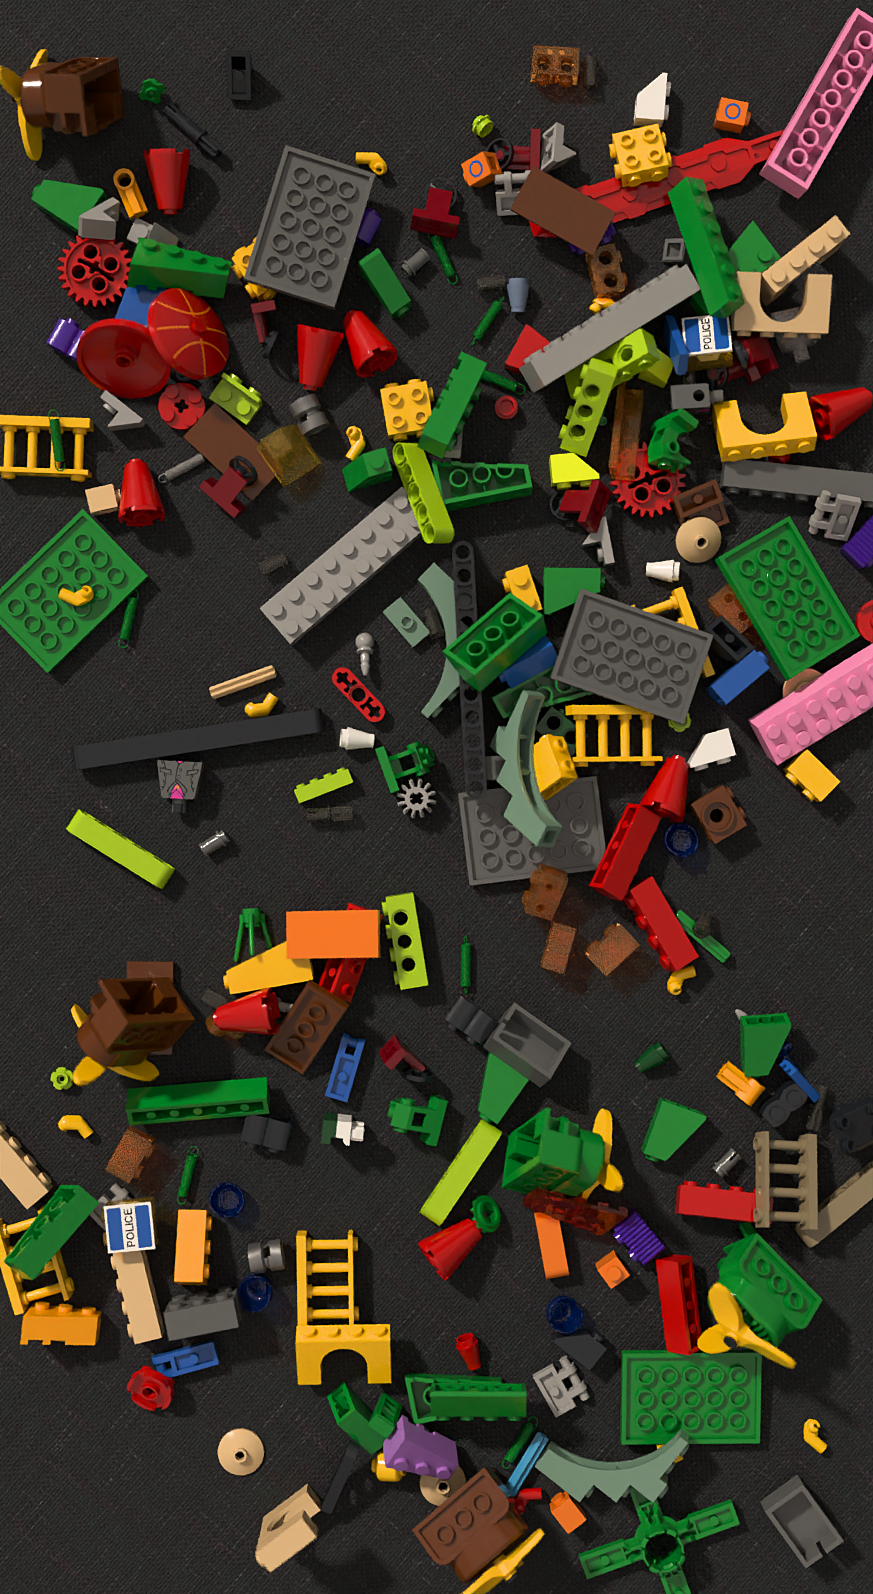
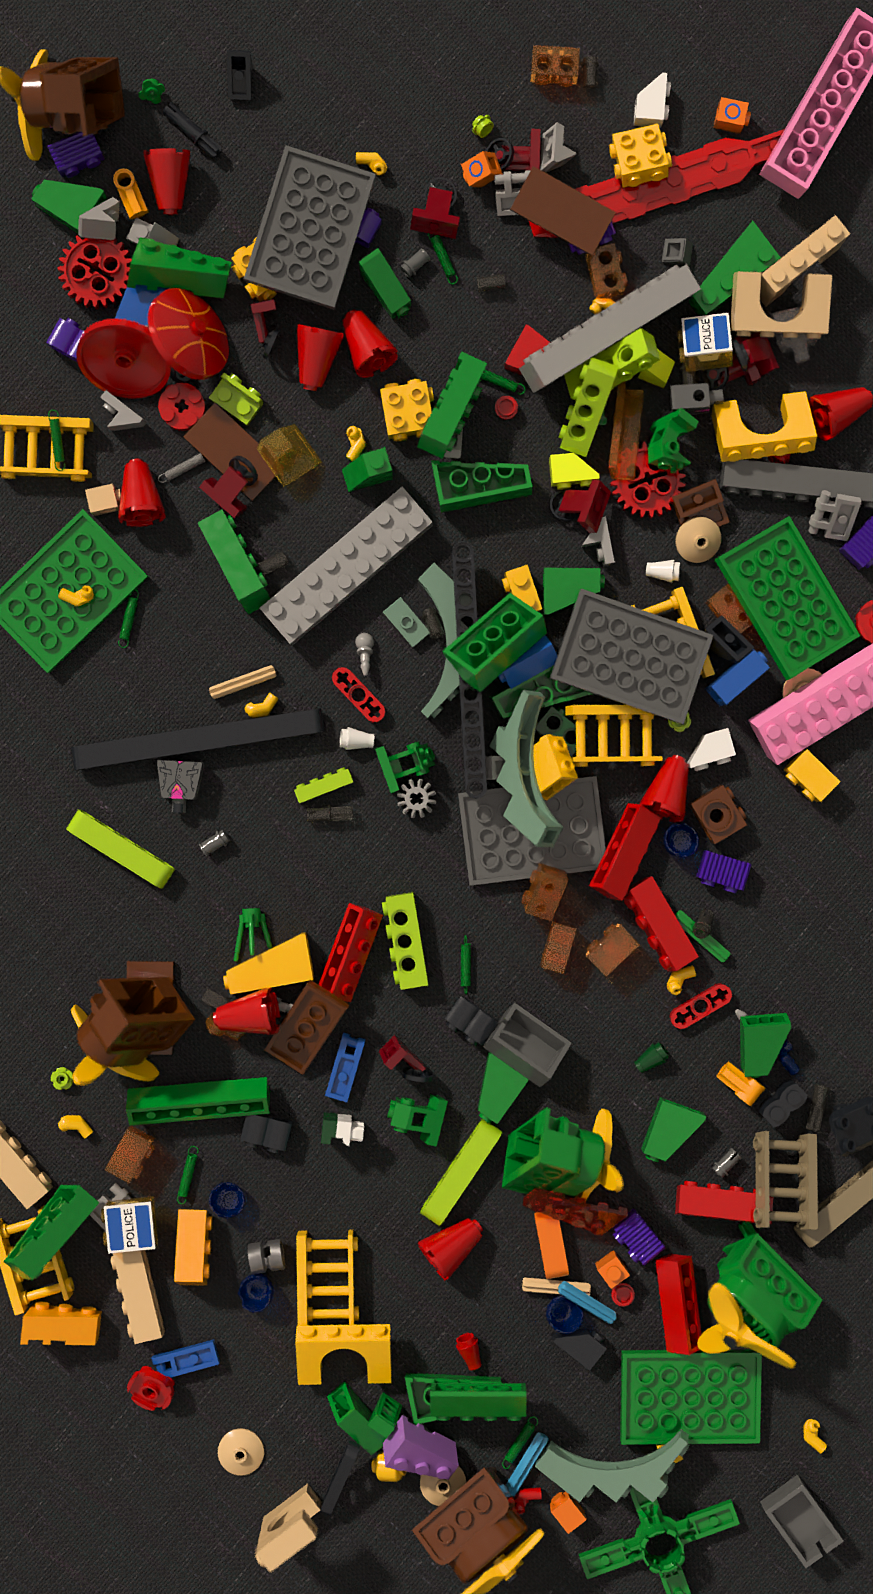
(75, 154): none -> dark purple brick
(203, 1313): dark grey piece -> none
(234, 561): none -> green wedge
(307, 412): flat silver wheel -> none
(333, 934): orange tile -> none
(423, 493): lime beam -> none
(487, 321): green piece -> none
(492, 1220): green gear -> none
(518, 294): sand blue cone -> none
(550, 1286): none -> tan axle
(554, 1390): light grey plate -> none
(587, 1302): none -> dark azure axle
(623, 1294): none -> red plate
(675, 345): blue tile -> none
(702, 996): none -> red beam
(706, 247): green brick -> none
(723, 870): none -> dark purple brick
(797, 1077): blue tile -> none

